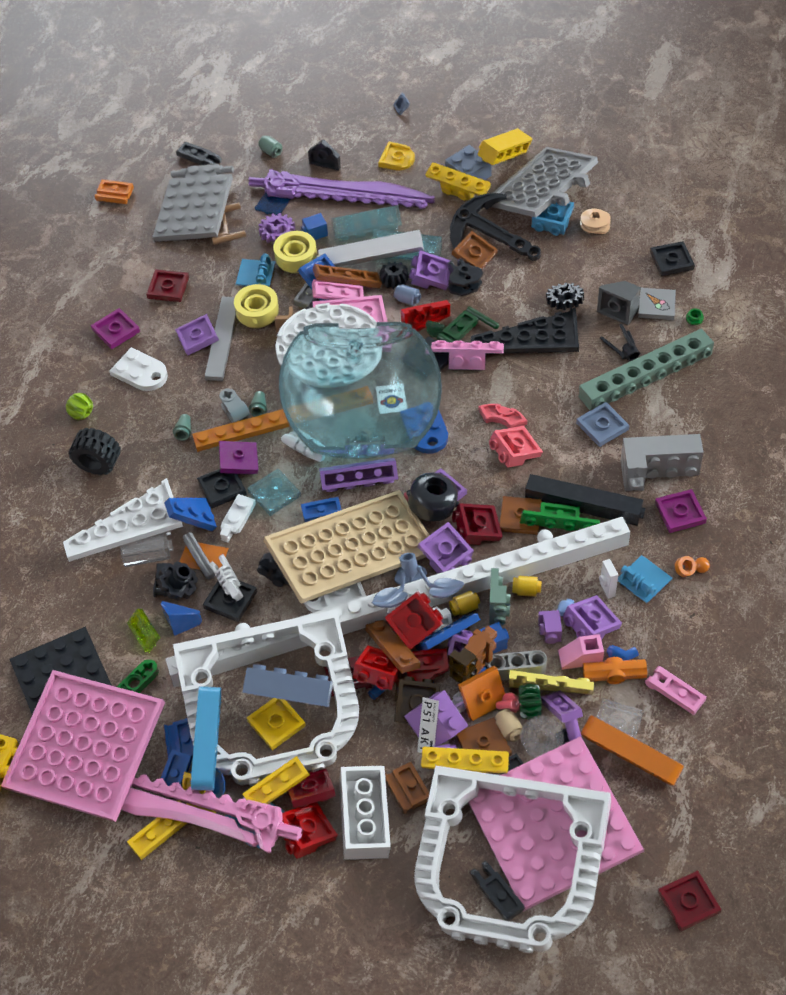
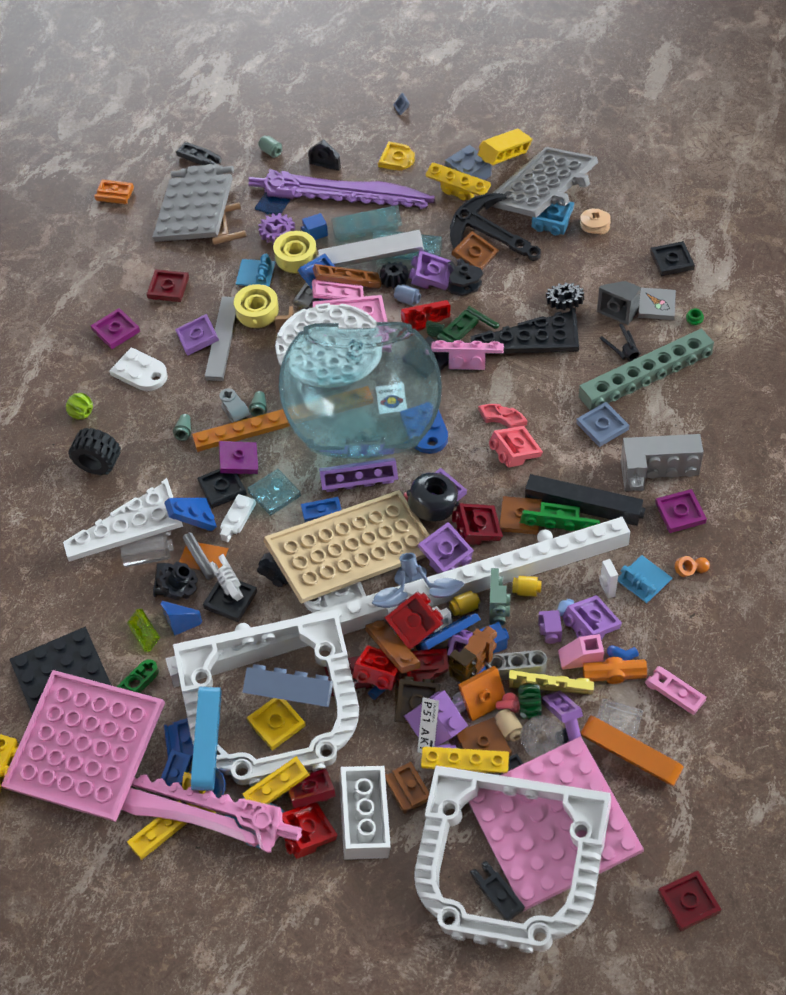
(296, 444): white hinge -> none

